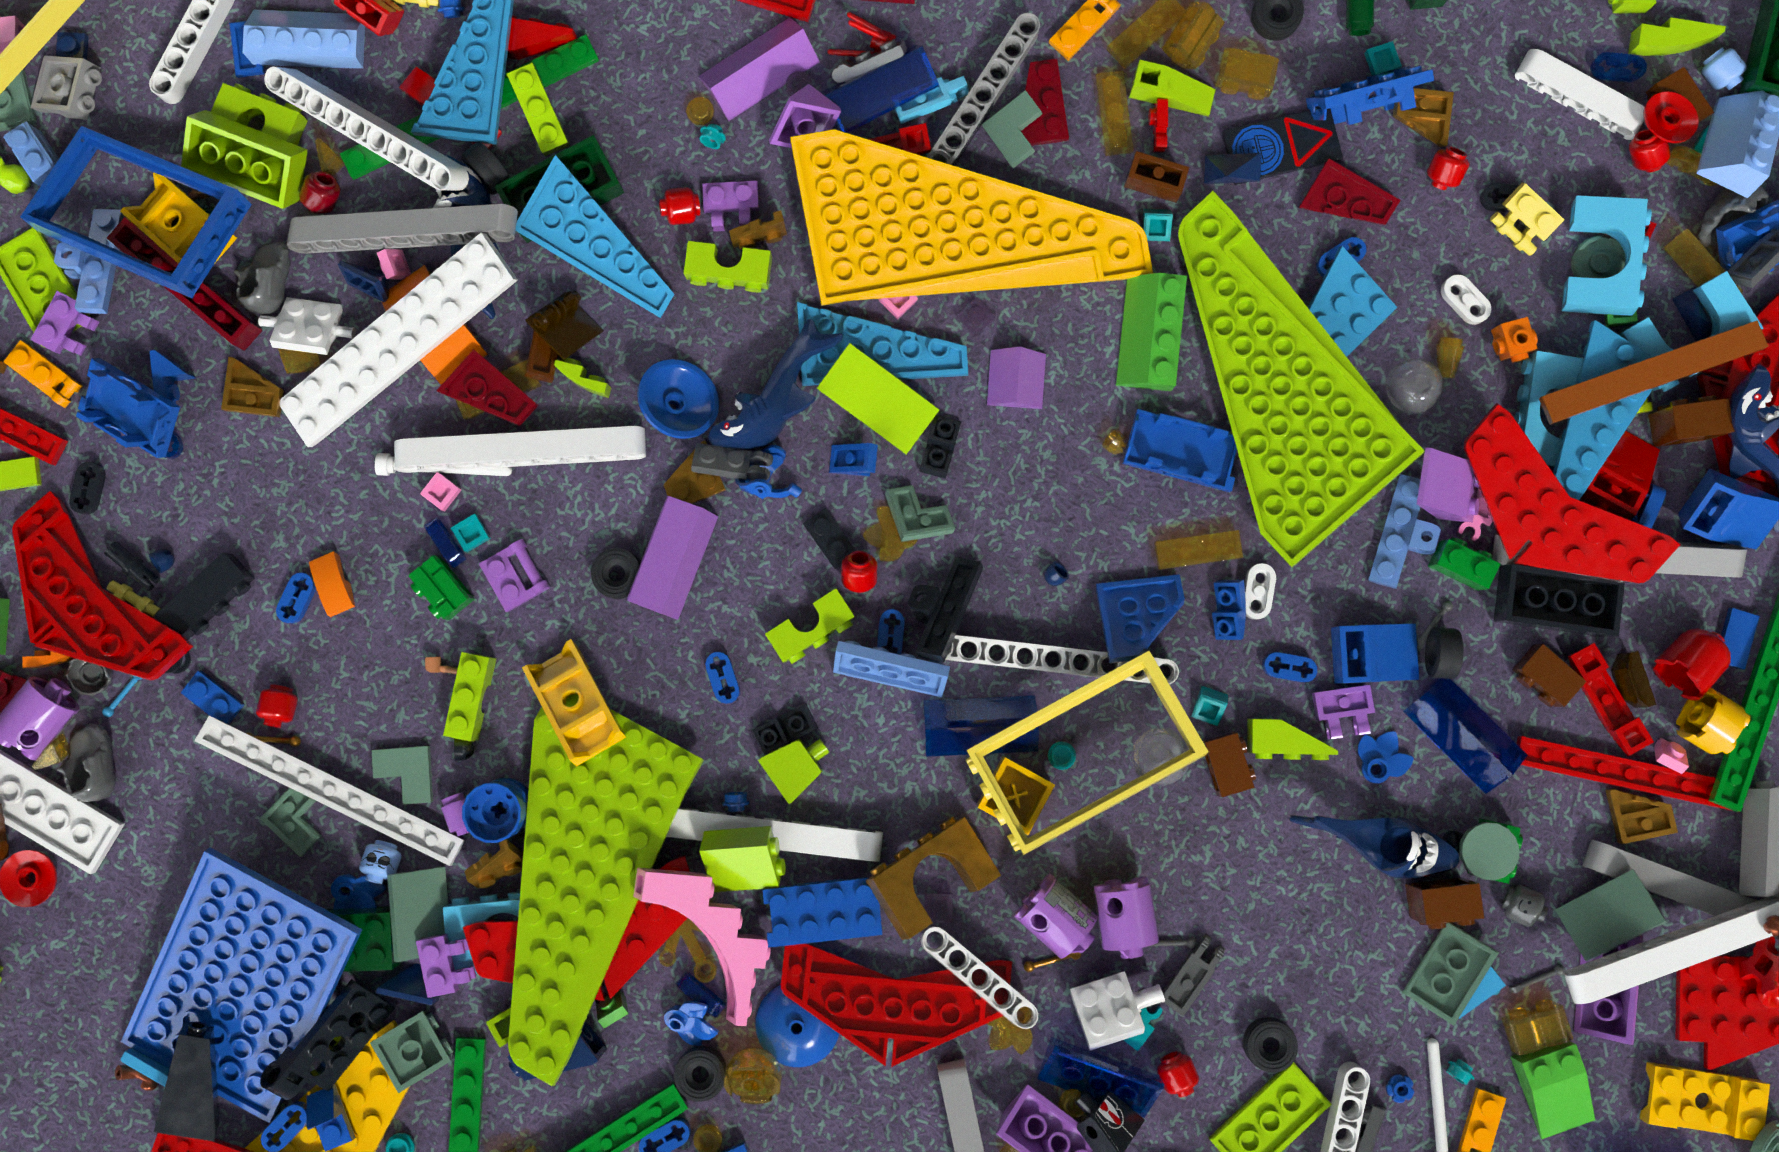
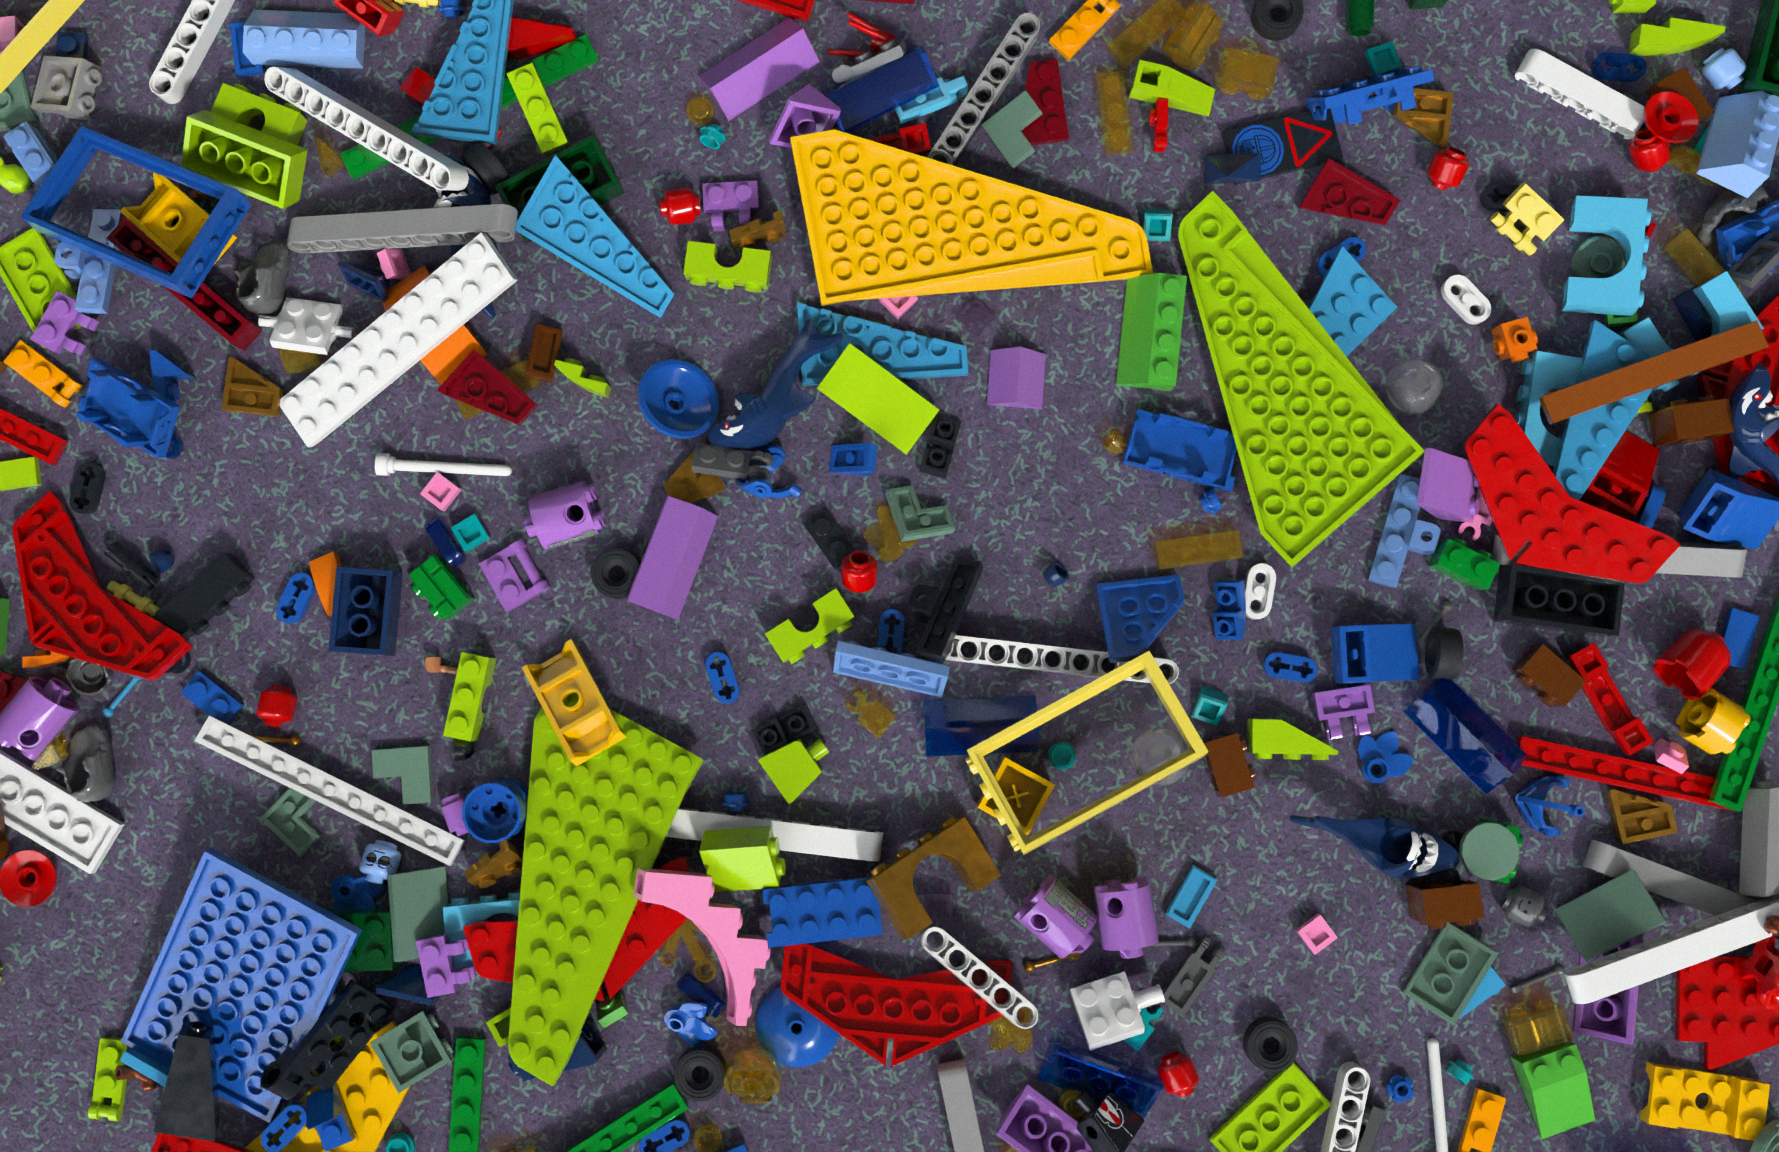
(105, 1082): none -> lime plate
(319, 192): dark red head -> none
(365, 611): none -> dark blue slope
(519, 449): white beam -> none
(554, 518): none -> medium lavender cylinder
(564, 324): dark brown hinge -> none
(797, 81): clear purple plate -> none
(874, 716): none -> clear yellow plate
(1156, 177): reddish brown brick -> none
(1190, 896): none -> dark azure tile
(1210, 501): none -> blue plate
(1316, 934): none -> bright pink plate
(1449, 355): clear yellow cone -> none
(1536, 802): none -> blue helmet
(1632, 680): dark brown slope -> none

